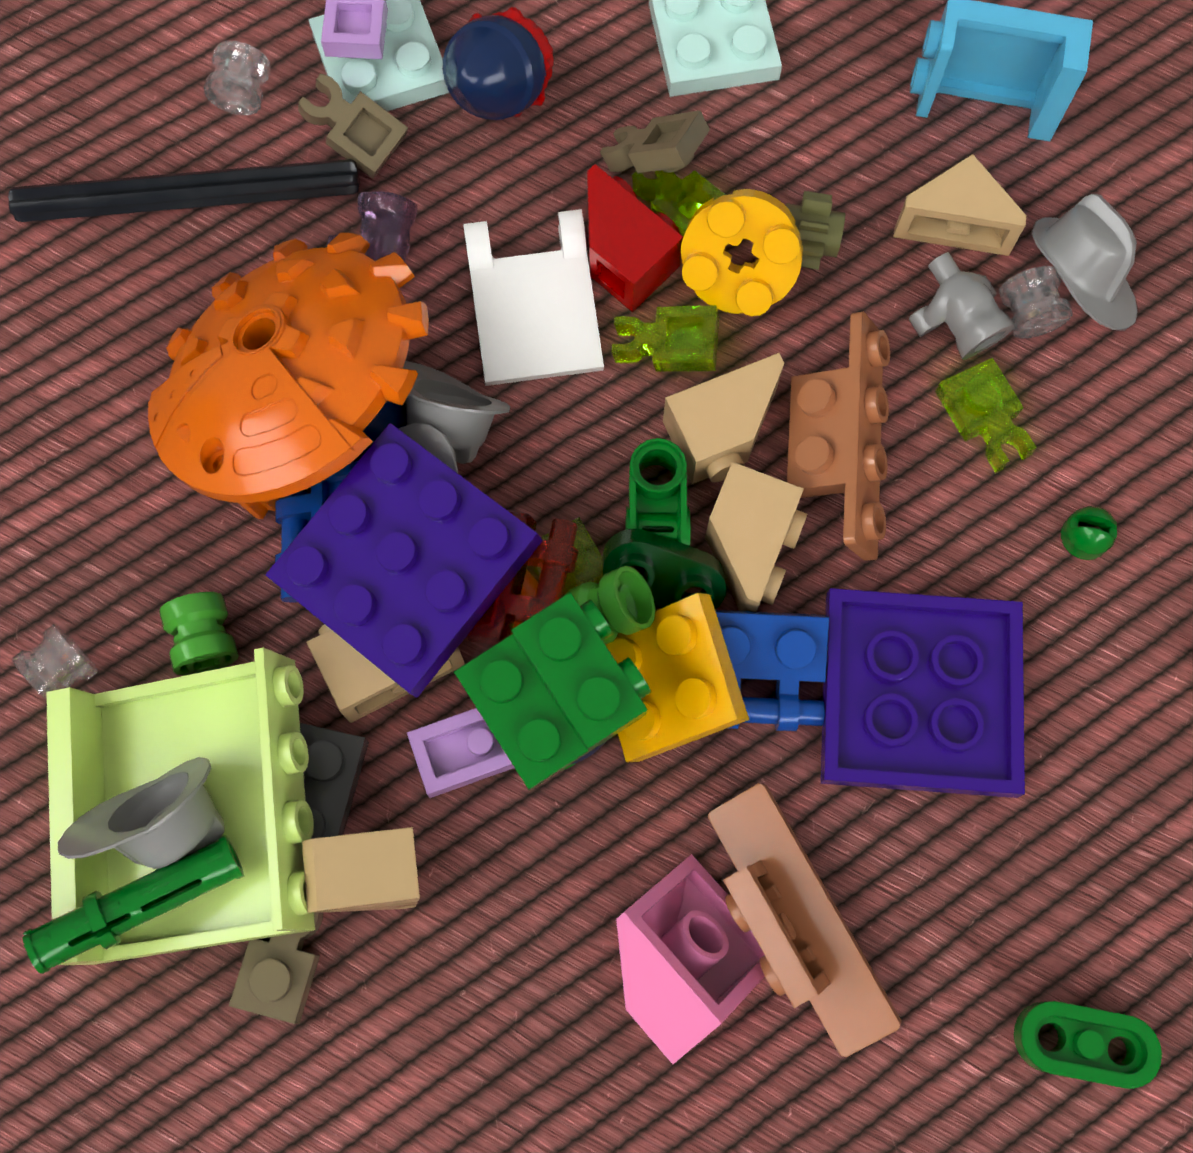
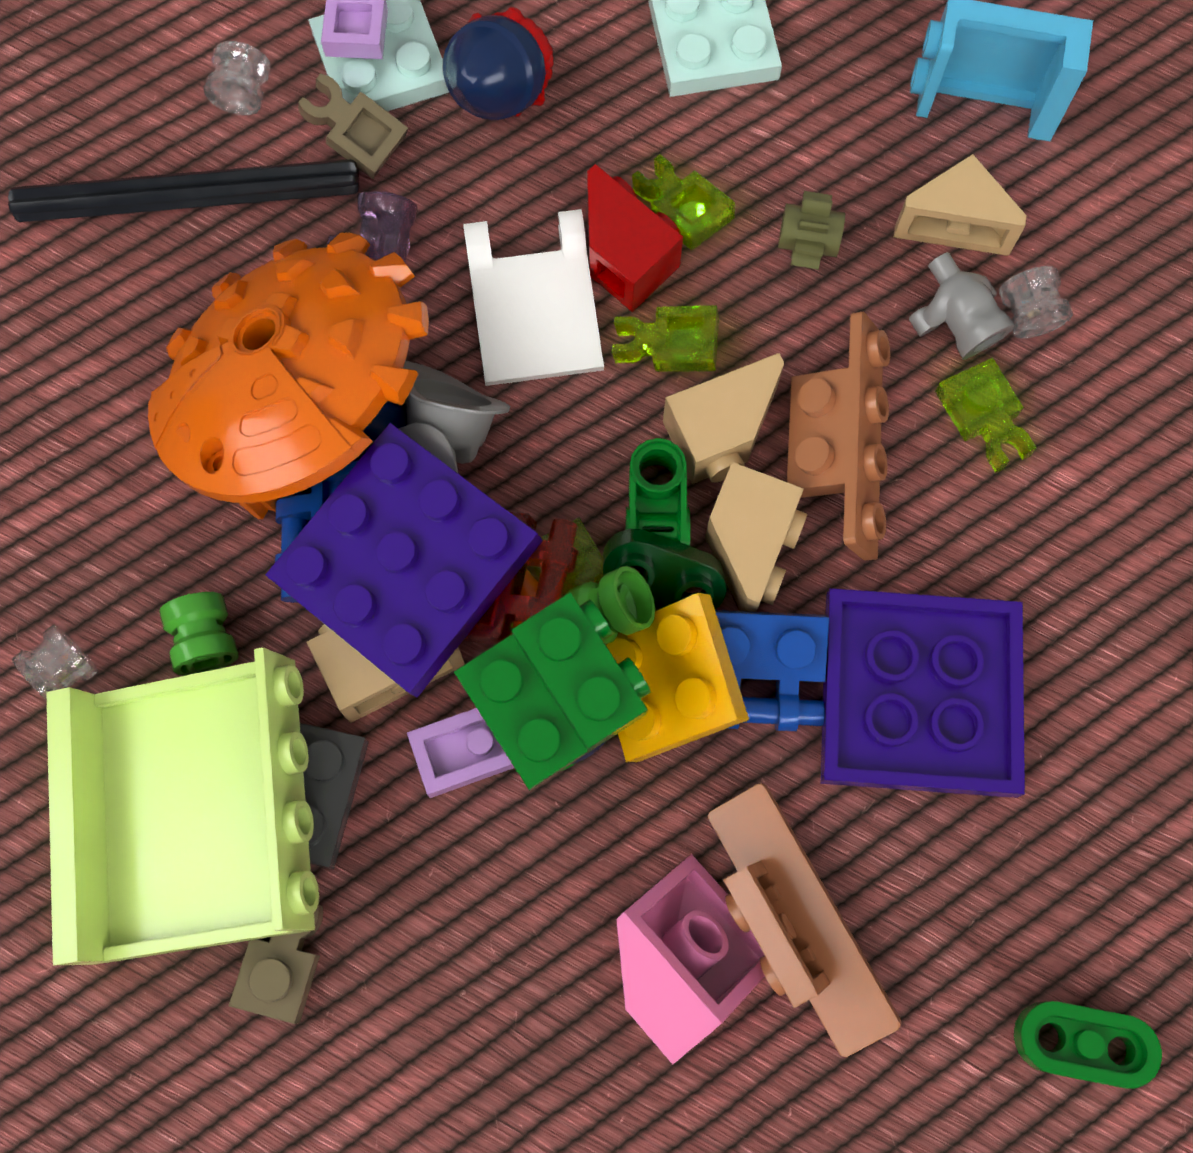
(109, 915): green pin -> none
(151, 822): light grey piece -> none
(361, 871): tan slope -> none
(663, 145): dark tan plate -> none
(727, 221): yellow plate -> none
(1089, 542): green hinge -> none
(1093, 257): light grey piece -> none

